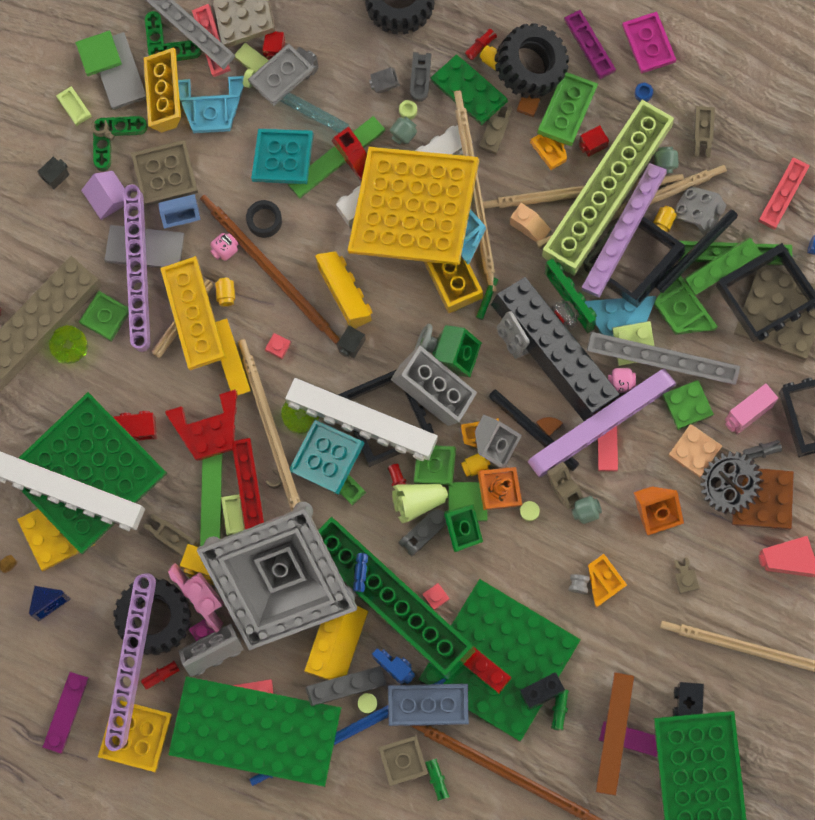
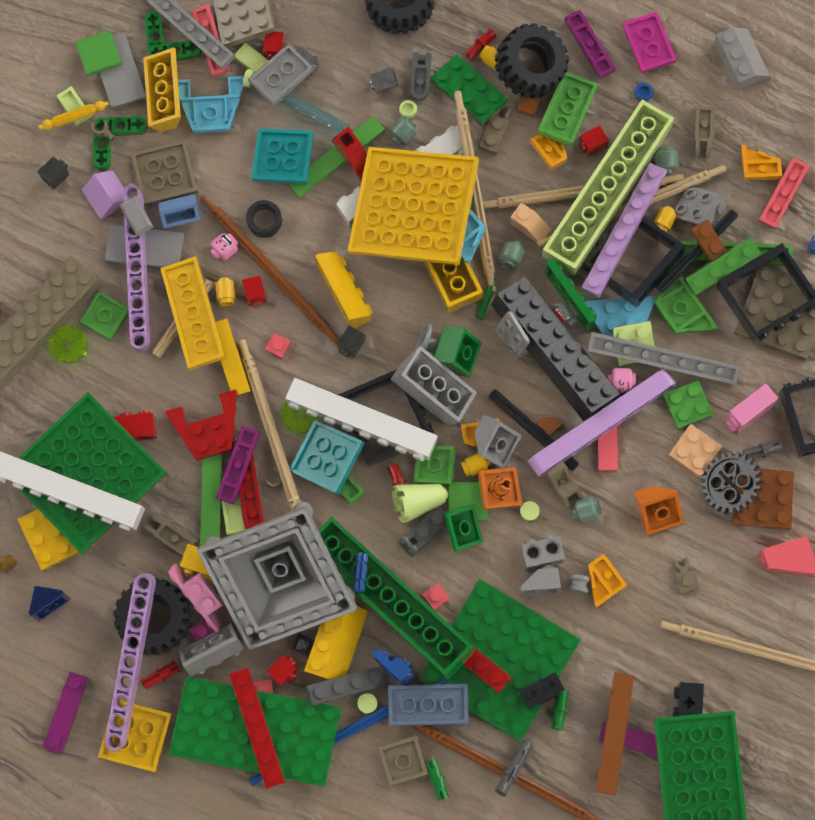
(73, 115): none -> yellow wheel
(136, 215): none -> light grey tile
(238, 465): none -> magenta plate
(254, 291): none -> red brick
(257, 728): none -> red plate
(284, 670): none -> red brick
(302, 645): none -> slope
(503, 786): none -> dark grey pin
(511, 255): none -> sand green head
(542, 582): none -> light grey slope
(543, 557): none -> light grey brick
(708, 240): none -> dark orange plate
(740, 57): none -> light grey slope
(759, 165): none -> light orange wing

